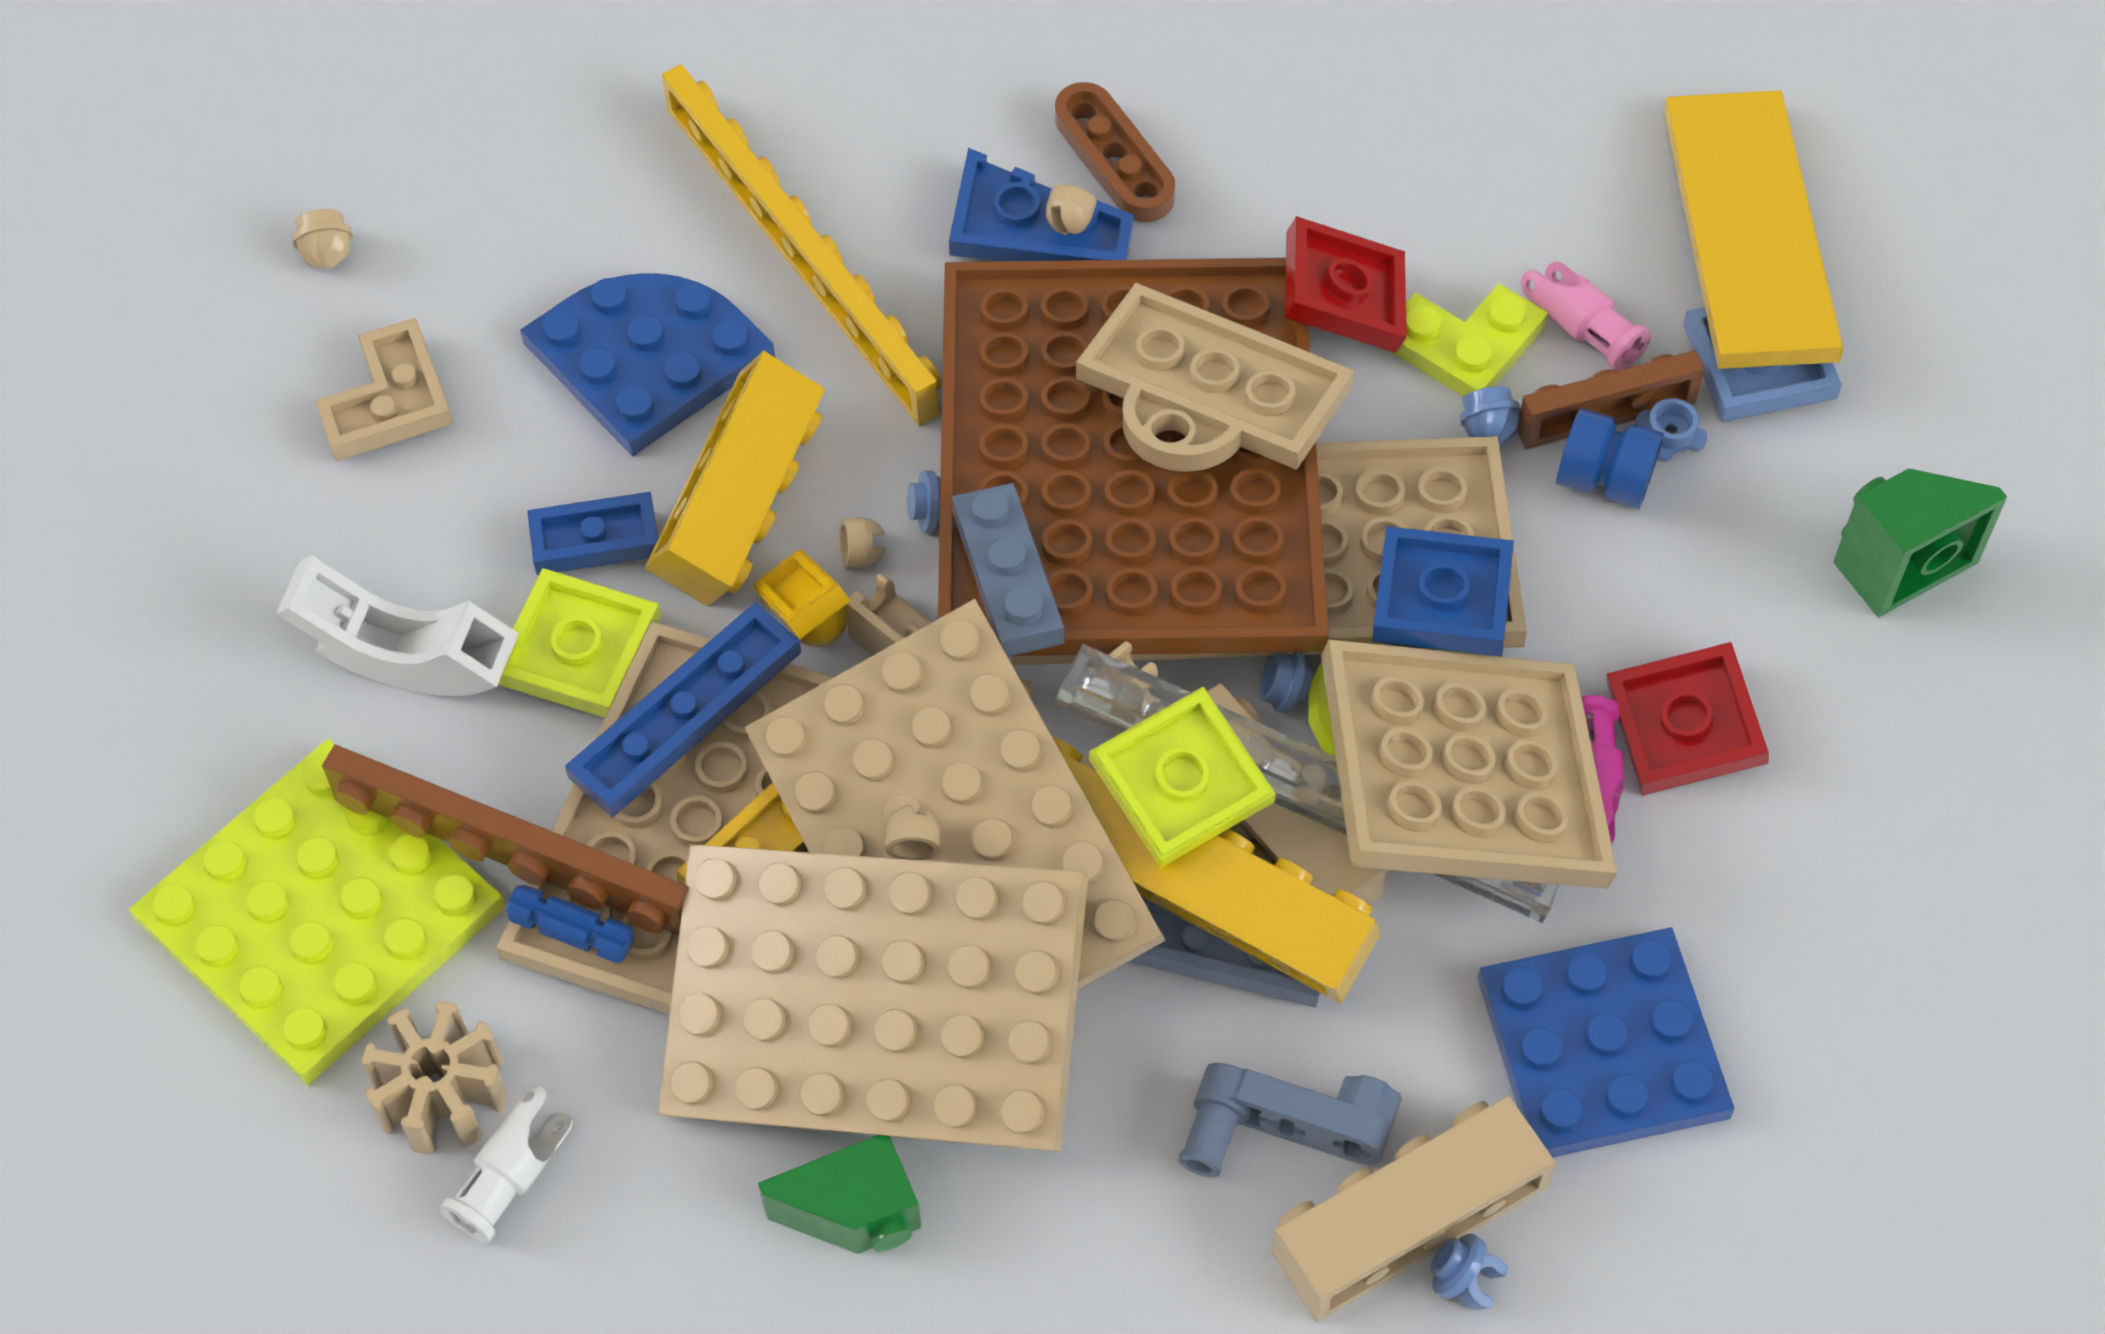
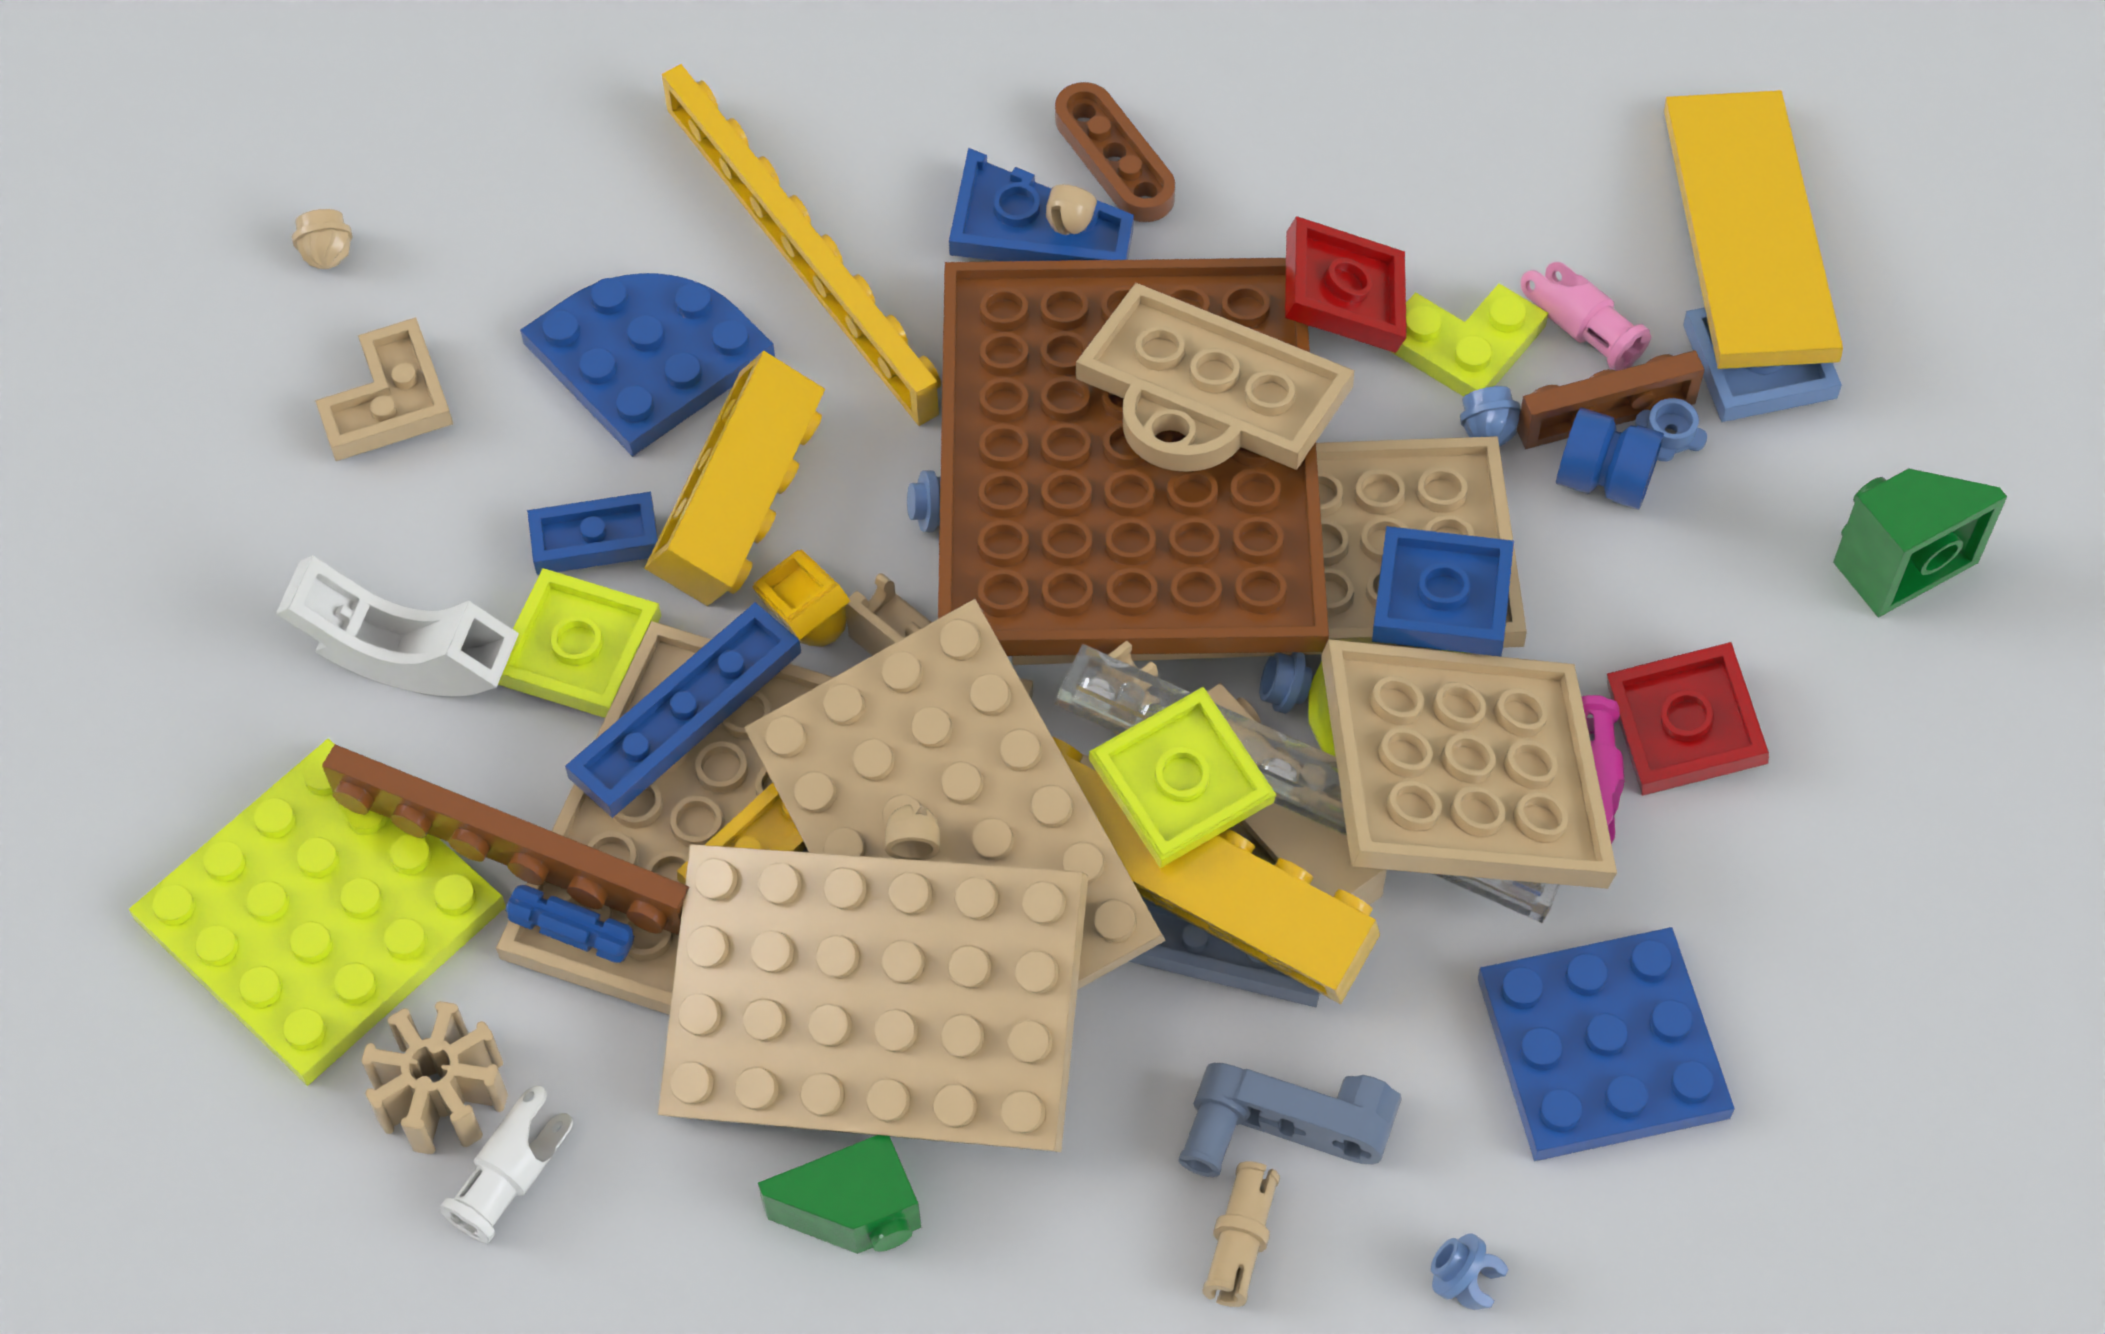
(857, 542): tan hinge -> none
(1008, 569): sand blue plate -> none
(1241, 1234): none -> tan pin
(1411, 1206): tan brick -> none

